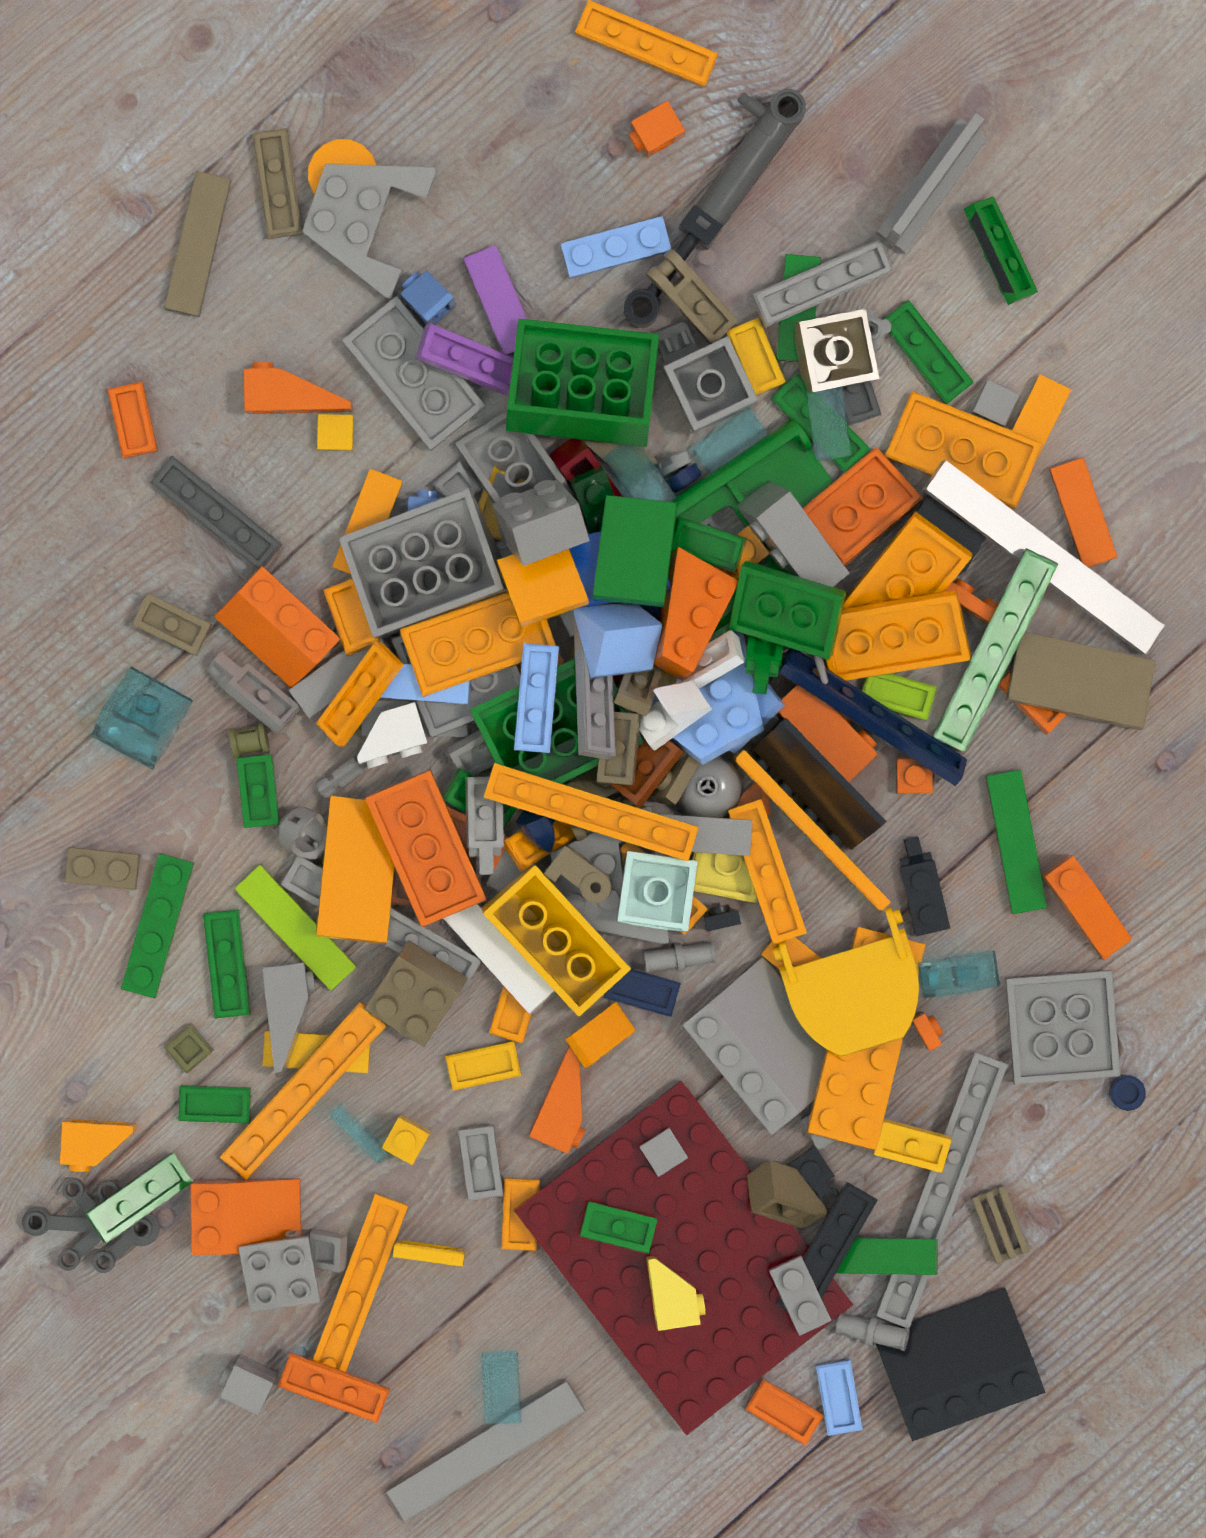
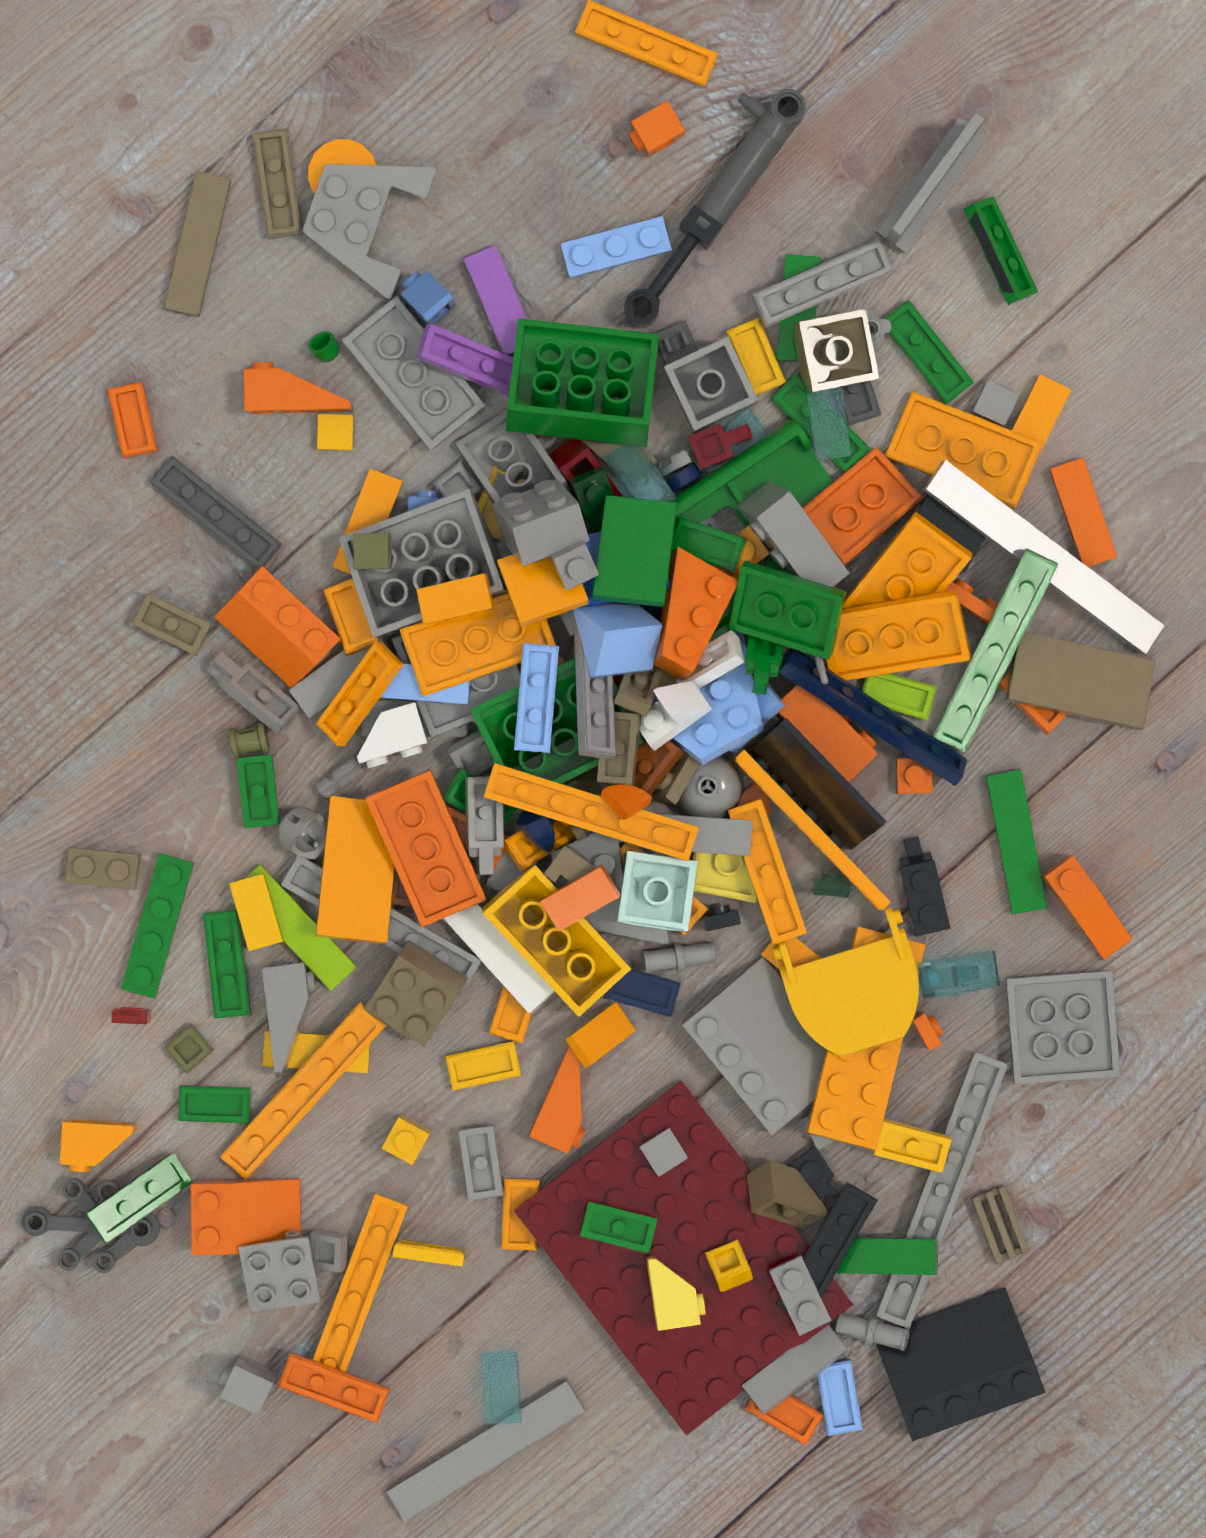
(131, 1015): none -> clear red tile
(141, 717): clear light blue slope -> none
(256, 912): none -> yellow tile
(324, 346): none -> green hinge
(359, 1133): clear light blue tile -> none
(372, 551): none -> olive tile
(455, 599): none -> light orange tile
(574, 565): none -> light grey plate
(580, 898): none -> orange tile
(625, 799): none -> orange tile
(692, 297): dark tan plate -> none
(714, 445): none -> dark red plate
(729, 1266): none -> yellow slope
(794, 1369): none -> light grey tile
(830, 886): none -> clear green plate
(1127, 1092): dark blue tile -> none

